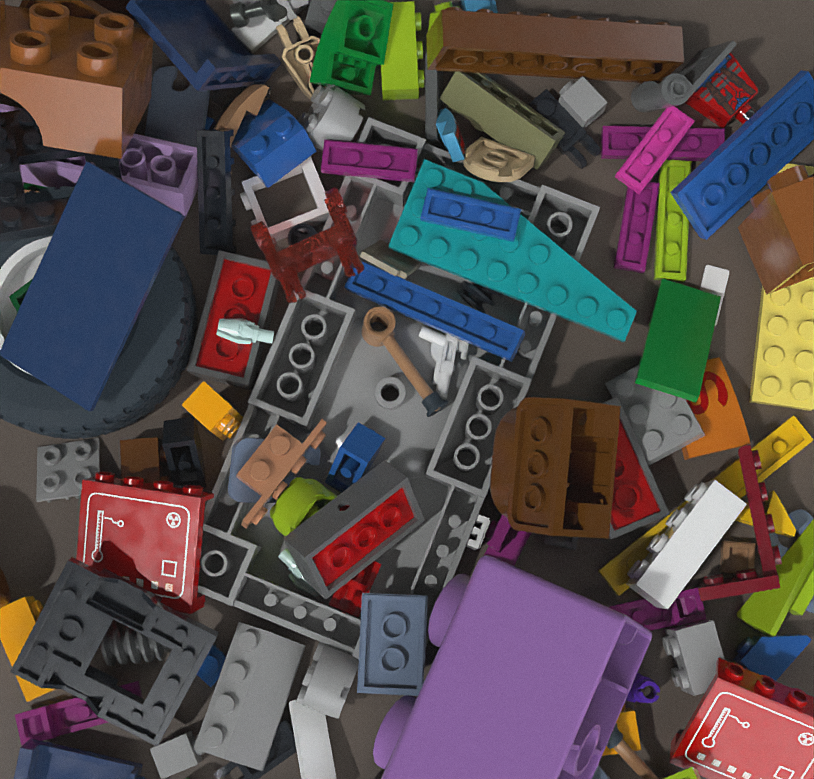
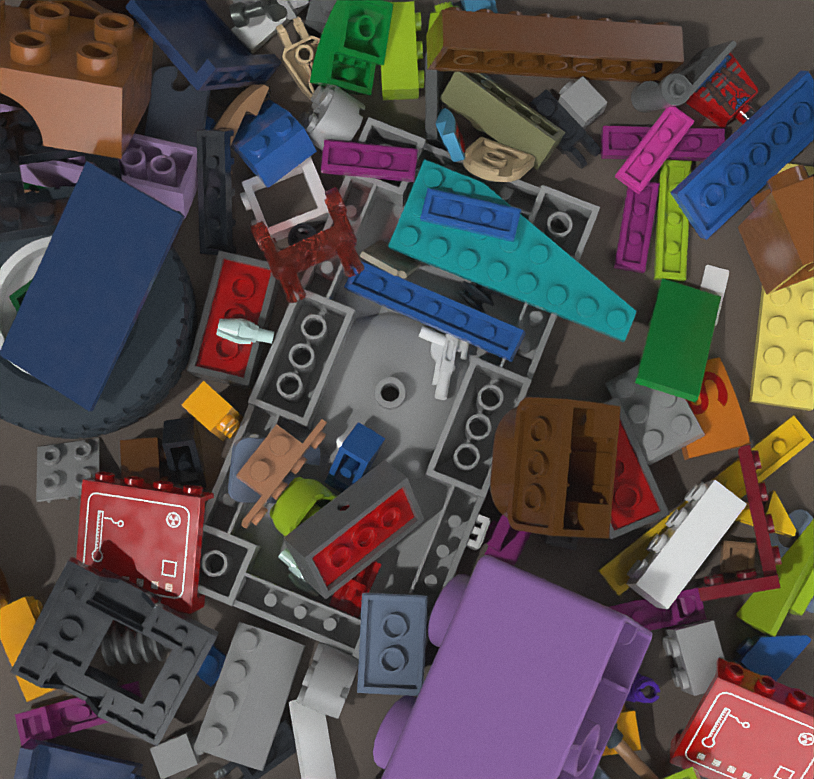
(431, 400): medium nougat piece -> none

